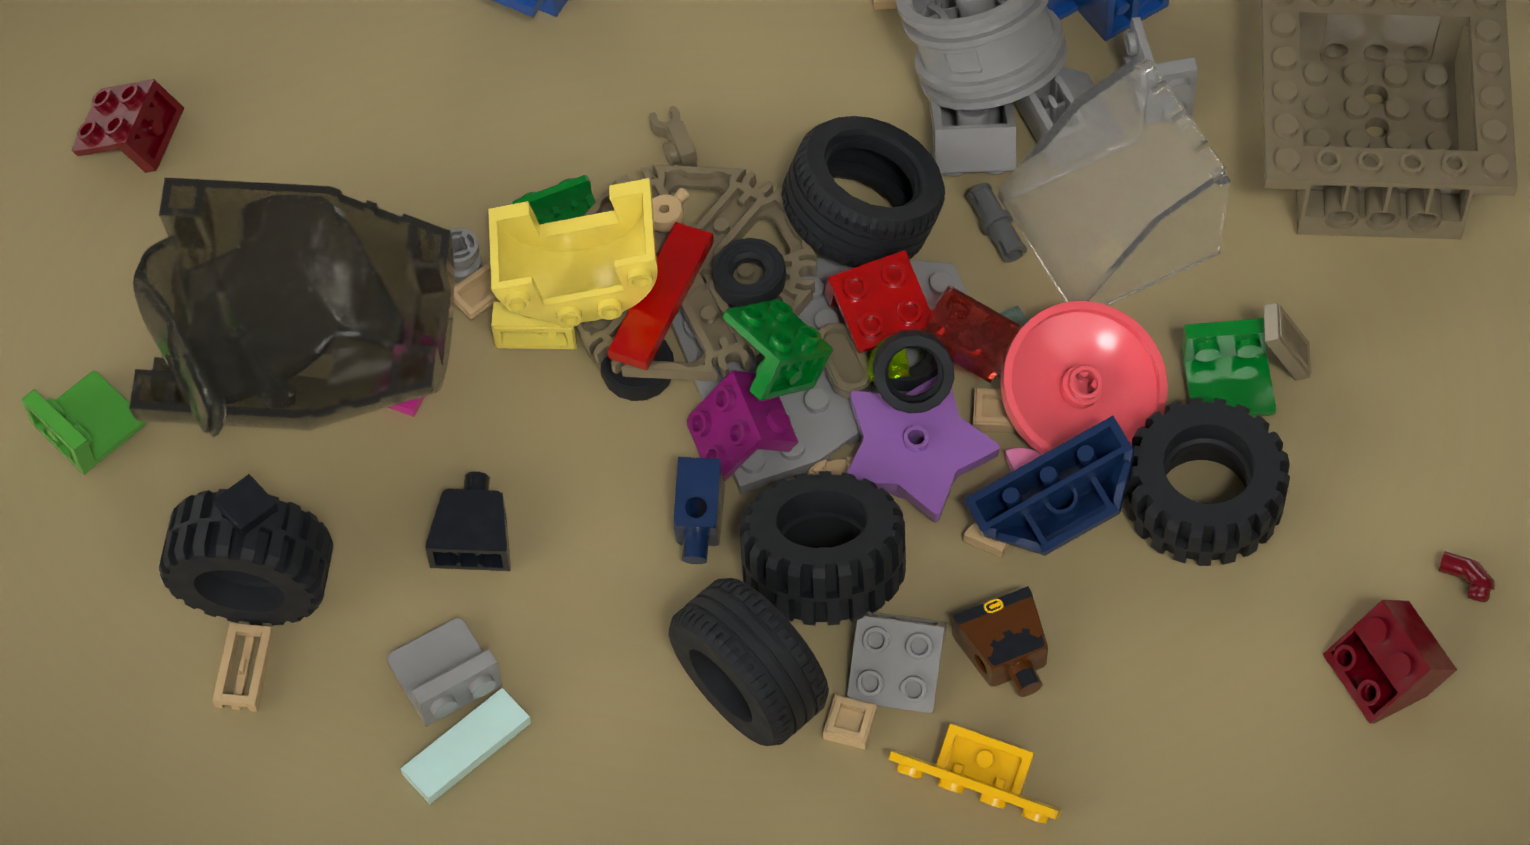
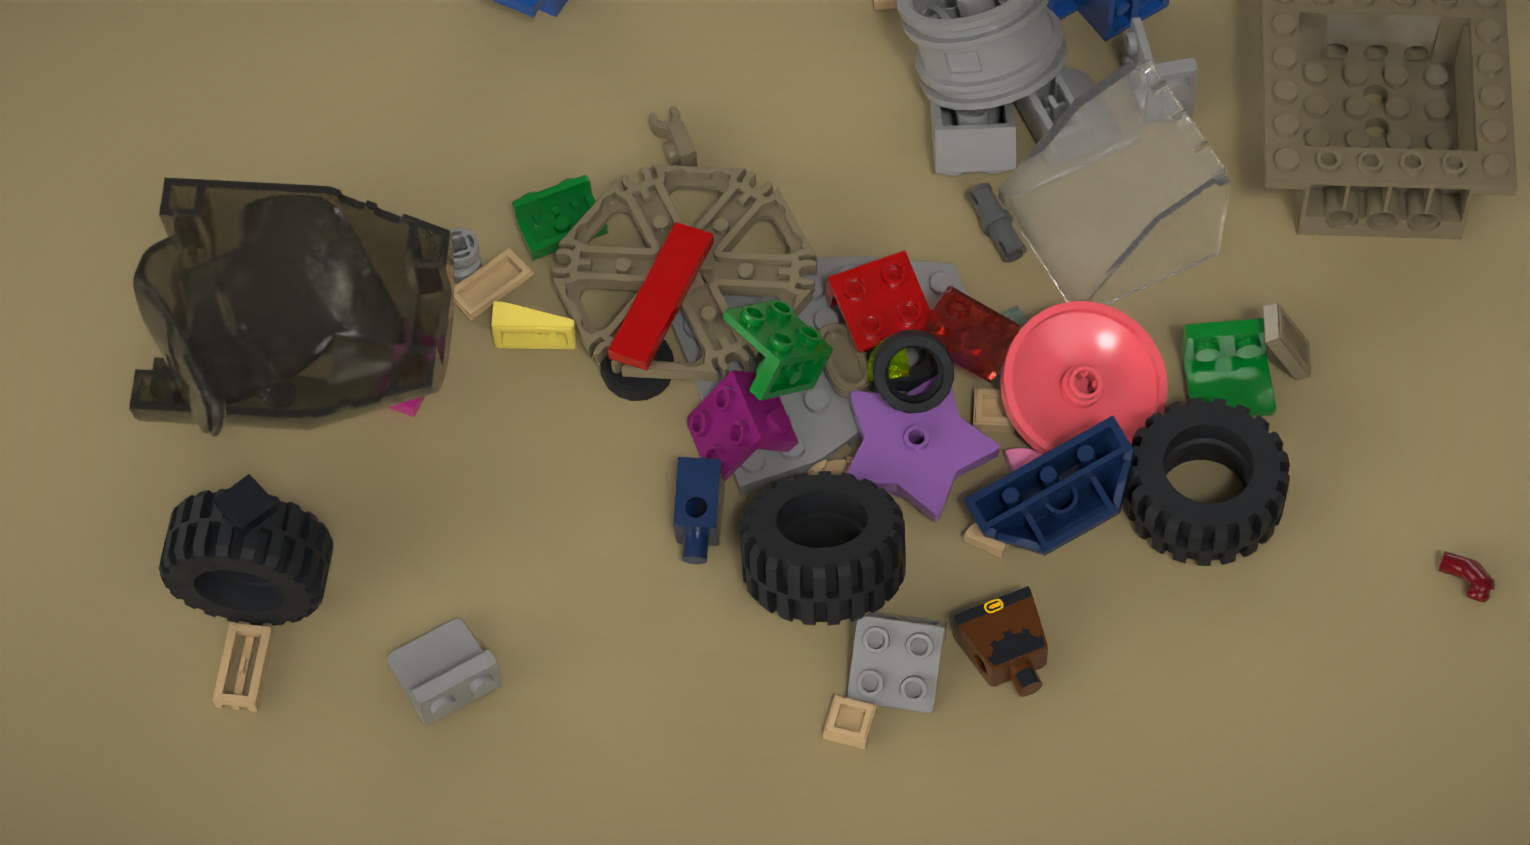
(84, 420): bright green bracket -> none
(130, 118): dark red bracket -> none
(465, 746): light aqua tile -> none
(470, 528): black torso -> none
(576, 265): light yellow cylinder -> none
(668, 210): tan piece -> none
(742, 252): black tyre -> none
(748, 661): black tyre -> none
(879, 158): black tyre -> none
(983, 766): yellow bracket -> none
(1389, 660): dark red slope -> none

